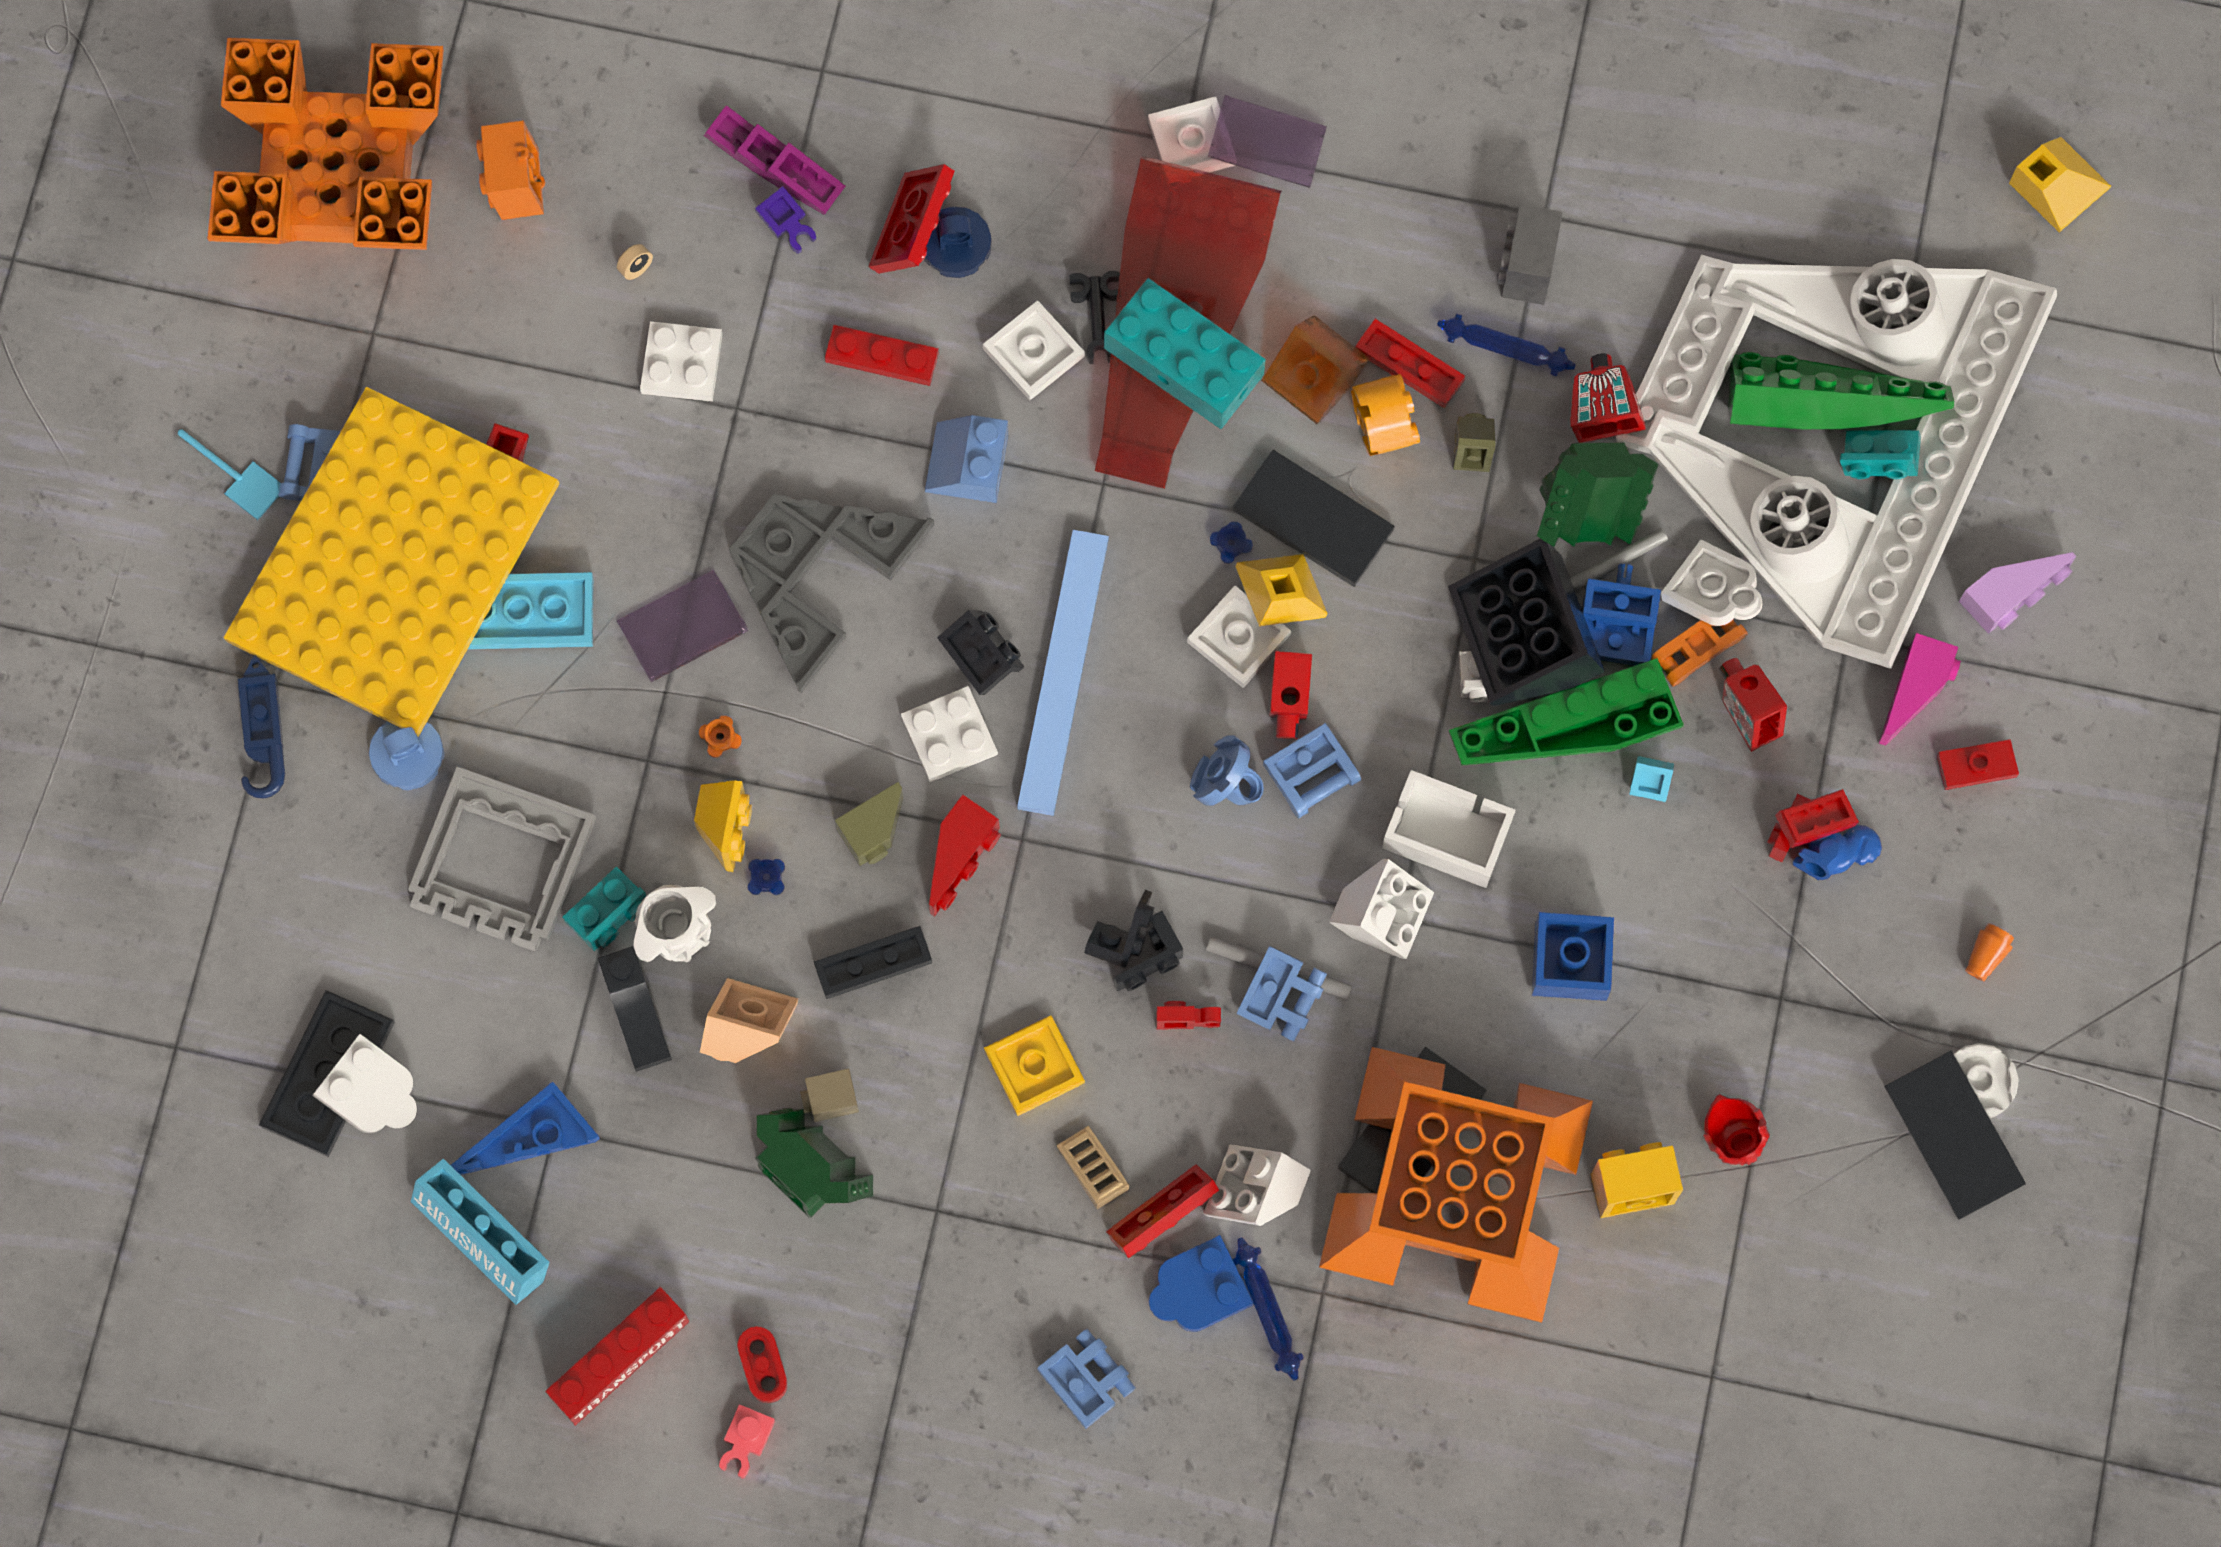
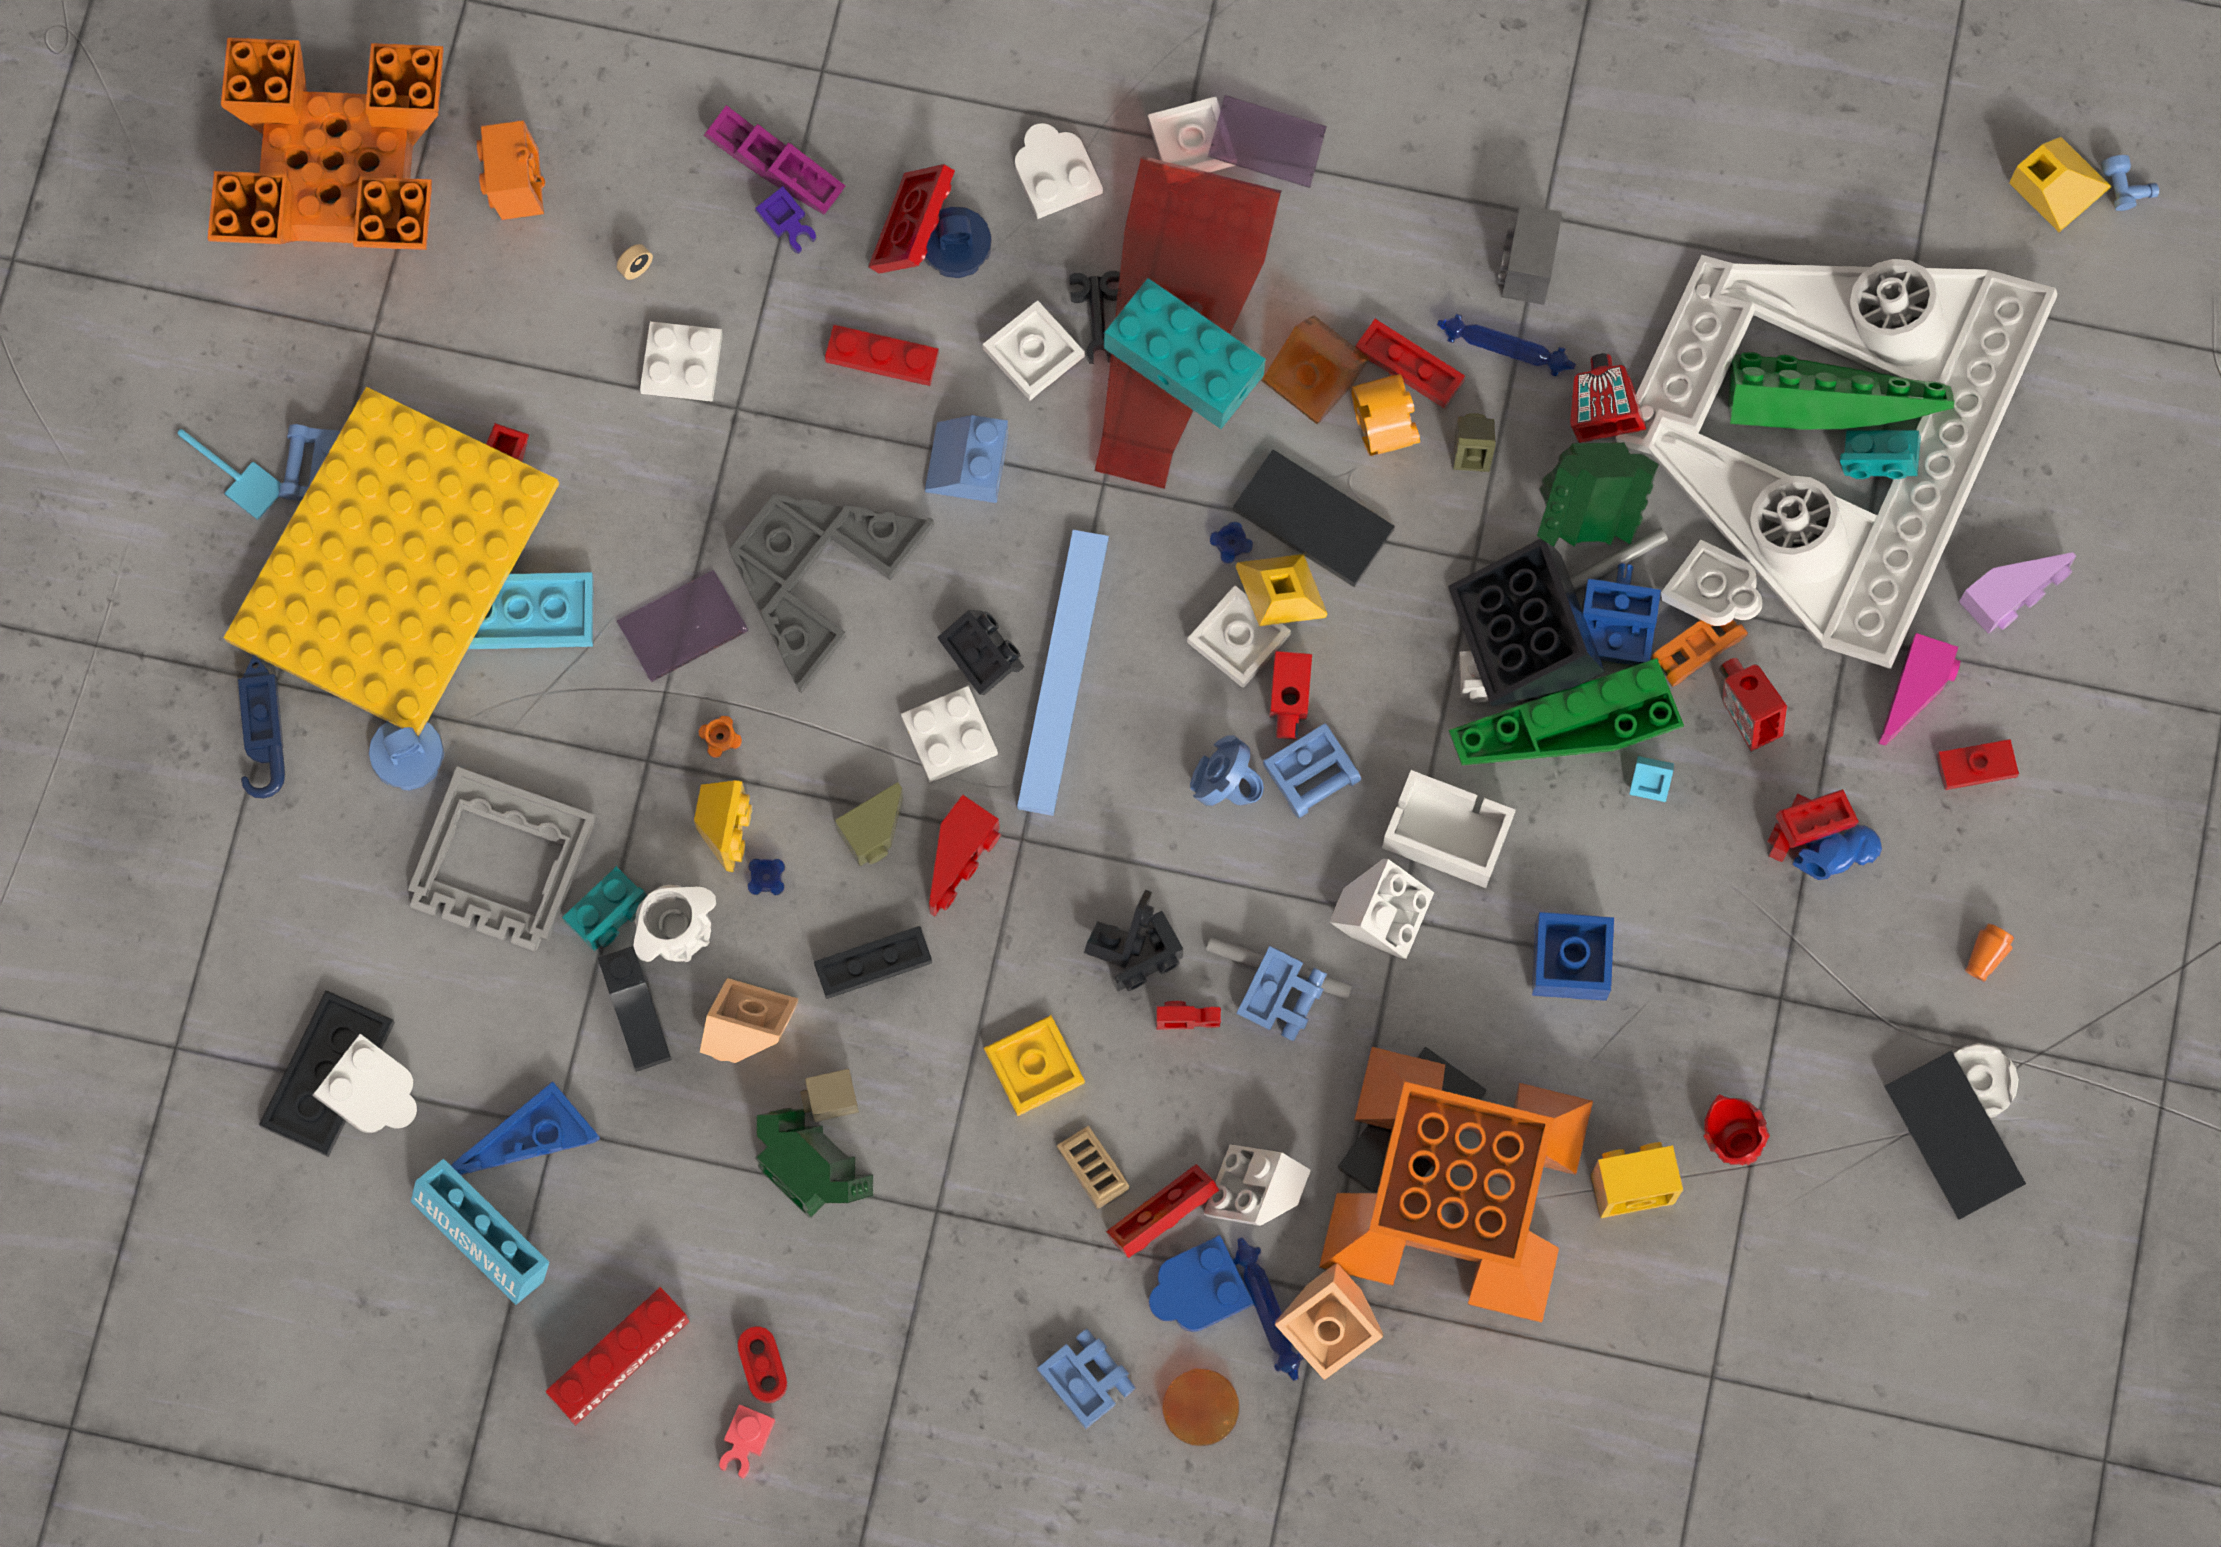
(1055, 170): none -> white plate
(1201, 1407): none -> clear orange dish
(1330, 1322): none -> light nougat slope
(2126, 196): none -> medium blue piece

